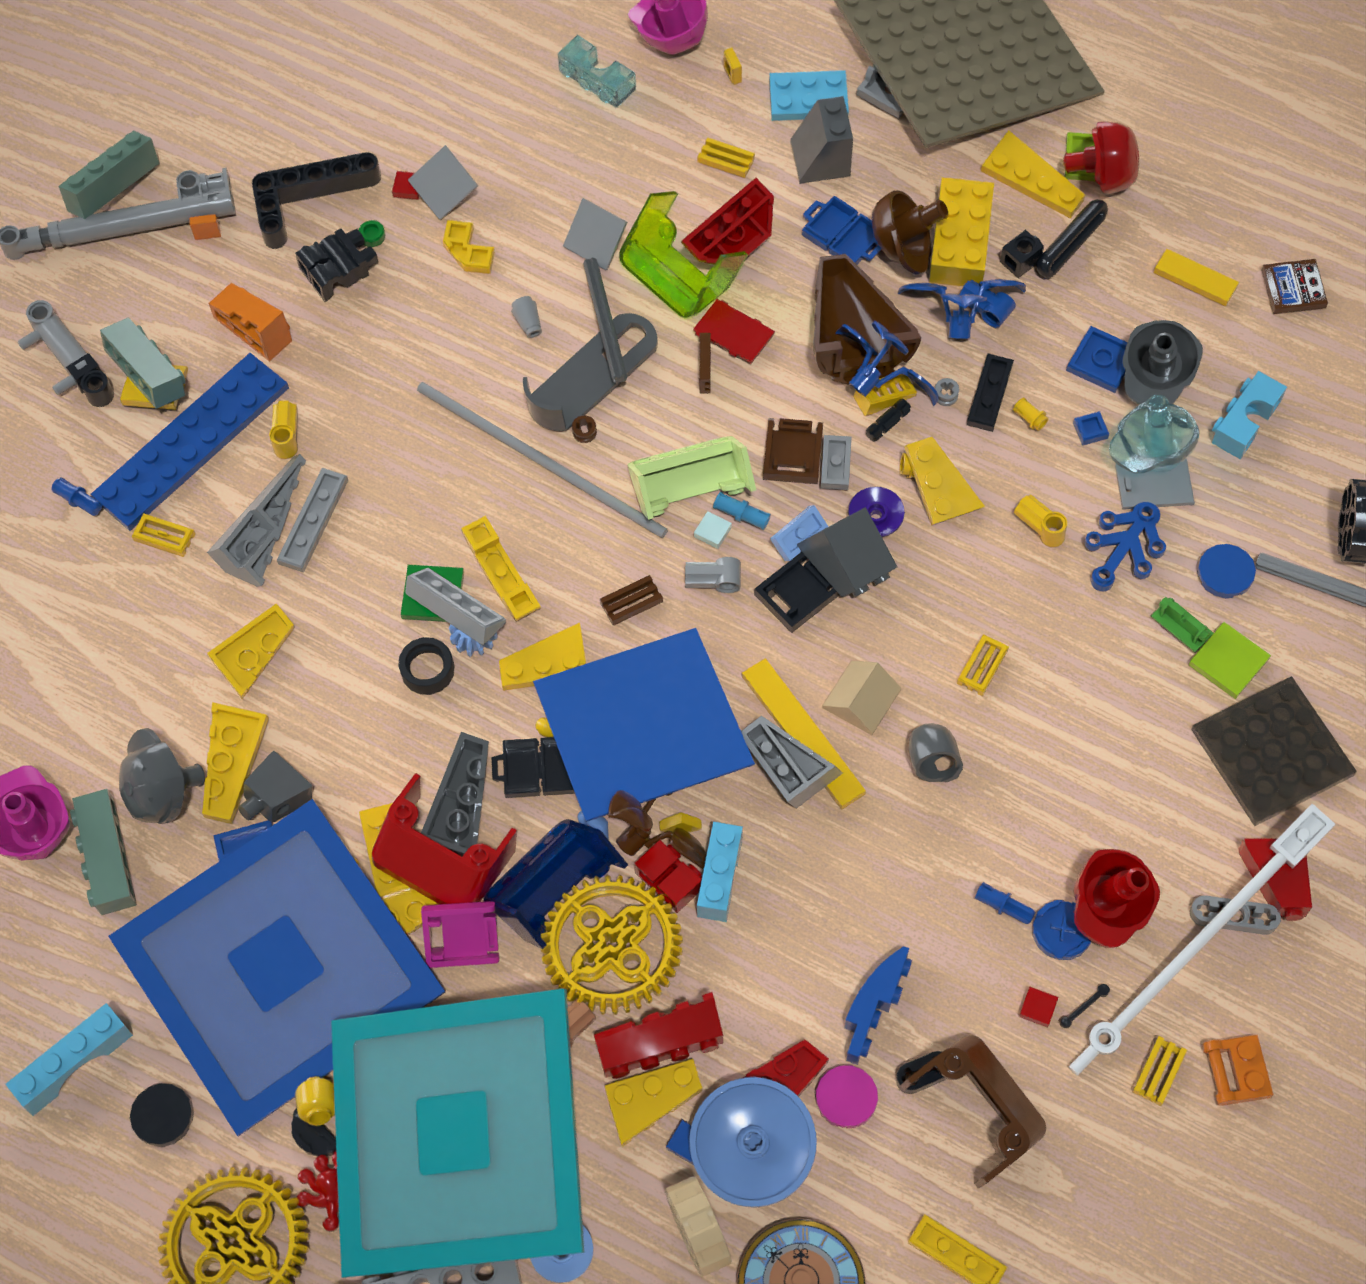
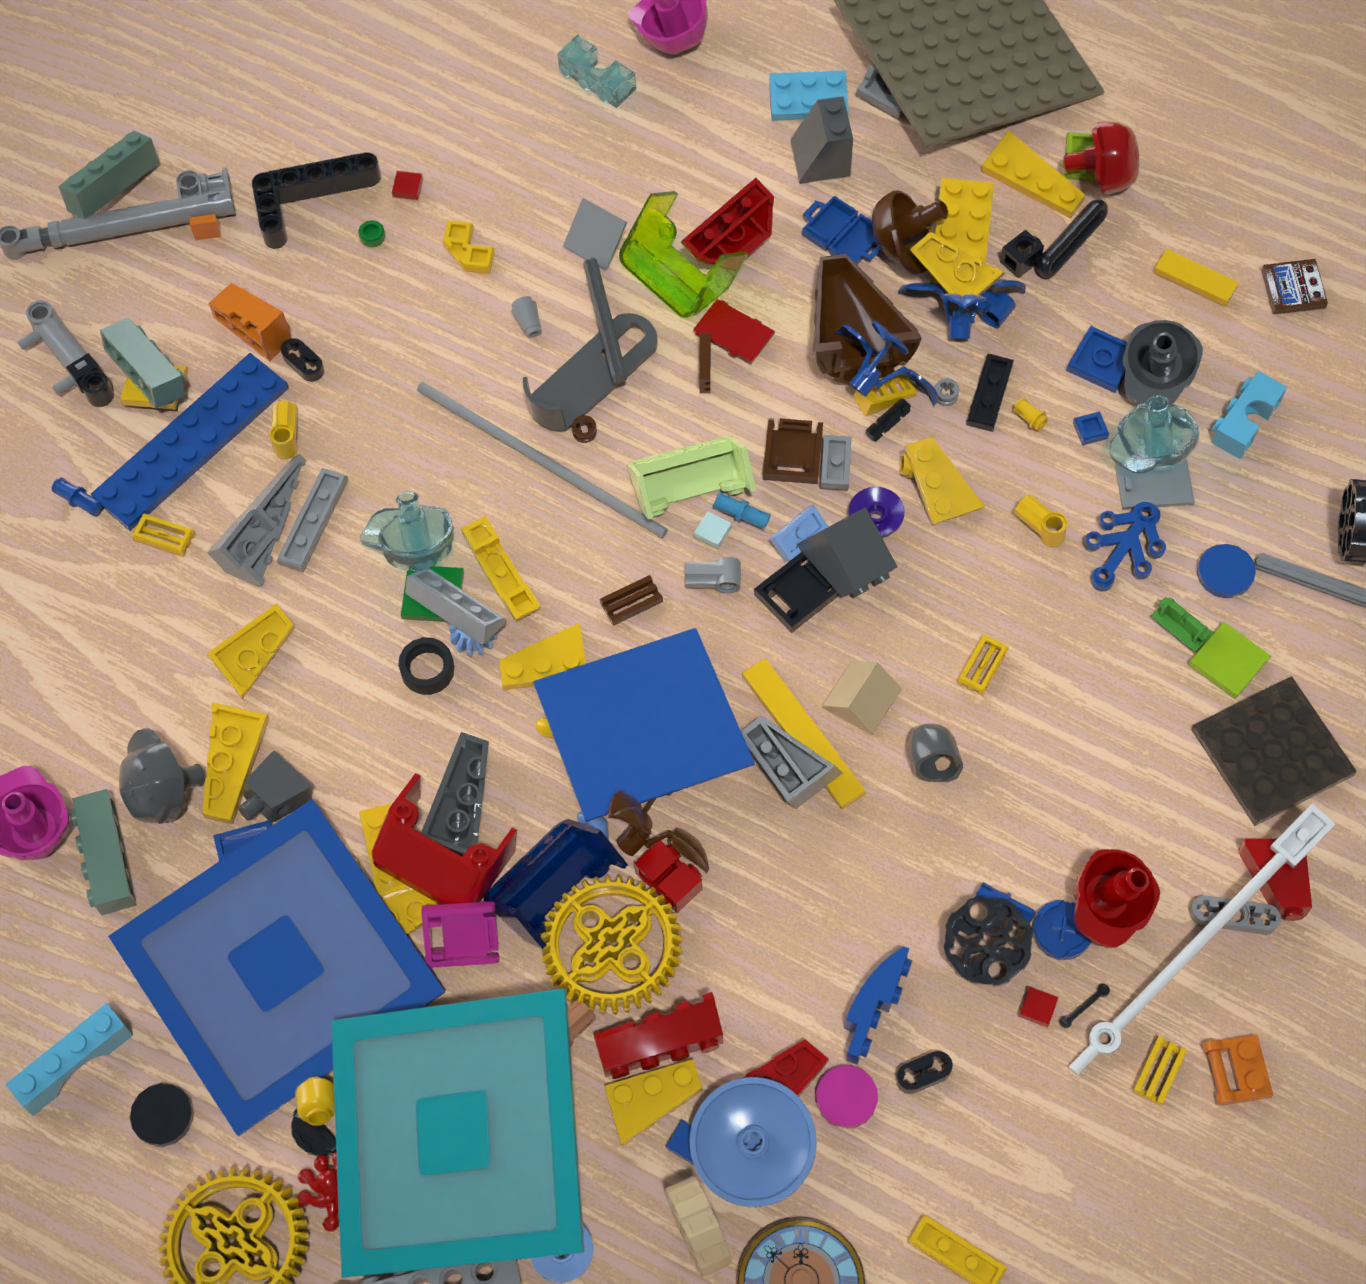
(298, 364): none -> black beam
(336, 261): black hips -> none
(411, 535): none -> clear light blue piece
(443, 182): light grey piece -> none
(526, 766): black piece -> none
(681, 820): yellow tile -> none
(719, 871): medium azure arch -> none
(727, 154): yellow tile -> none
(732, 66): yellow tile -> none
(953, 267): none -> yellow wing
(997, 911): none -> black connector
(1023, 1121): reddish brown windscreen -> none

